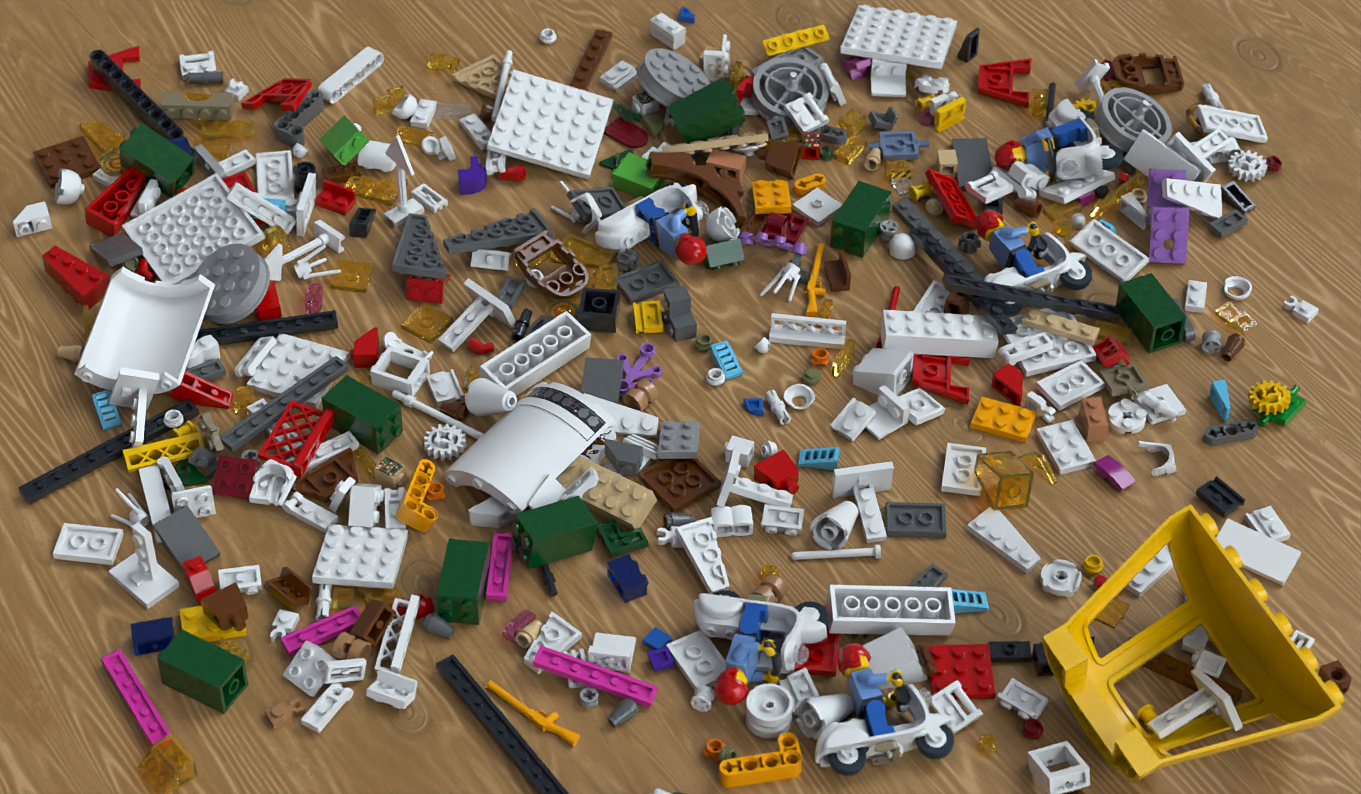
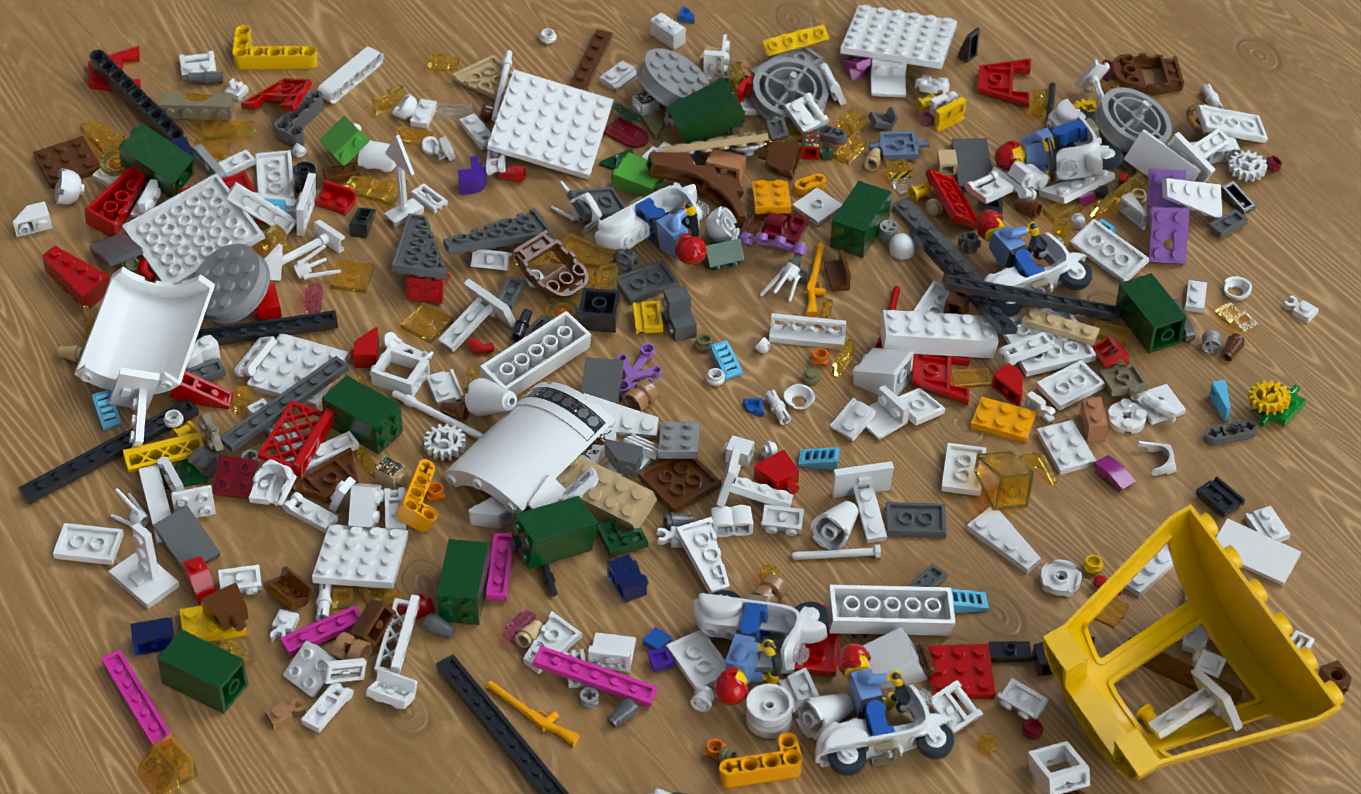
(270, 57): none -> yellow beam
(972, 377): none -> clear yellow tile

